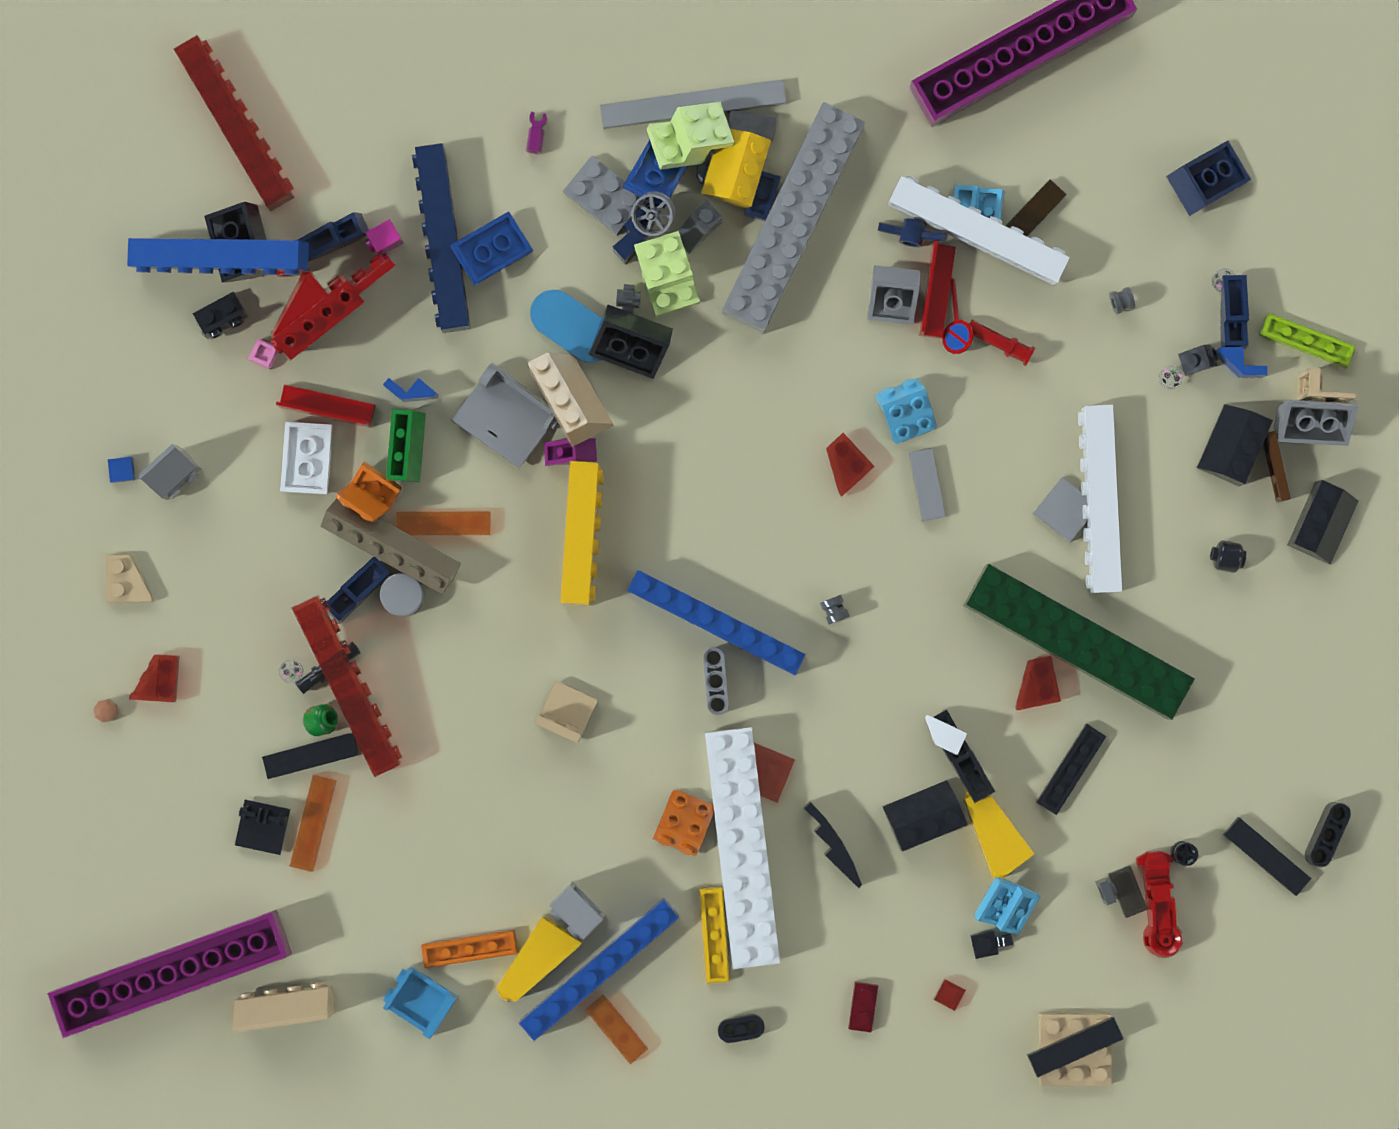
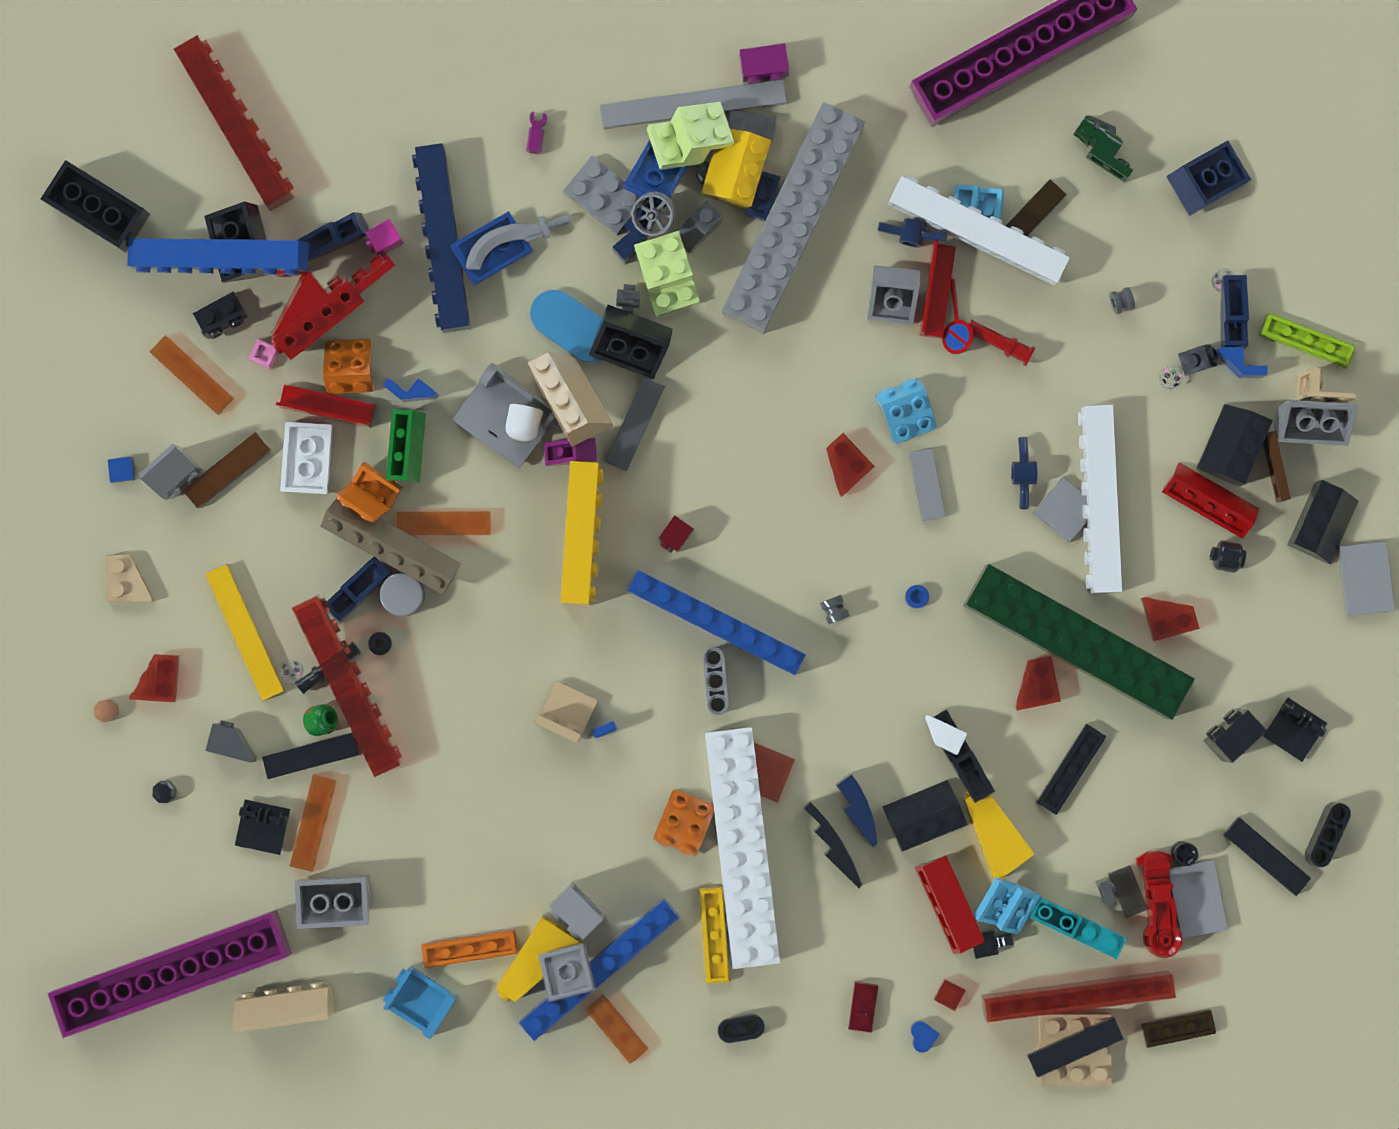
(95, 206): none -> black brick
(164, 792): none -> black tile
(191, 375): none -> clear orange tile
(226, 470): none -> reddish brown tile
(229, 742): none -> dark grey slope
(244, 632): none -> yellow tile
(333, 901): none -> light grey slope
(348, 366): none -> orange bracket
(387, 643): none -> black plate
(510, 233): none -> light grey sword
(523, 422): none -> white helmet
(567, 972): none -> light grey tile
(604, 729): none -> blue tile
(635, 424): none -> dark grey tile
(675, 534): none -> dark red brick
(764, 63): none -> magenta brick
(858, 808): none -> dark blue slope
(917, 596): none -> blue tile
(923, 1036): none -> blue tile
(950, 905): none -> red panel
(1024, 473): none -> dark blue piece
(1078, 927): none -> teal slope
(1078, 996): none -> clear red brick
(1104, 146): none -> dark green plate
(1168, 618): none -> clear red wing
(1178, 1028): none -> dark brown tile
(1197, 899): none -> light grey tile
(1211, 500): none -> red panel
(1234, 735): none -> black brick
(1295, 729): none -> black hinge
(1366, 578): none -> light grey tile

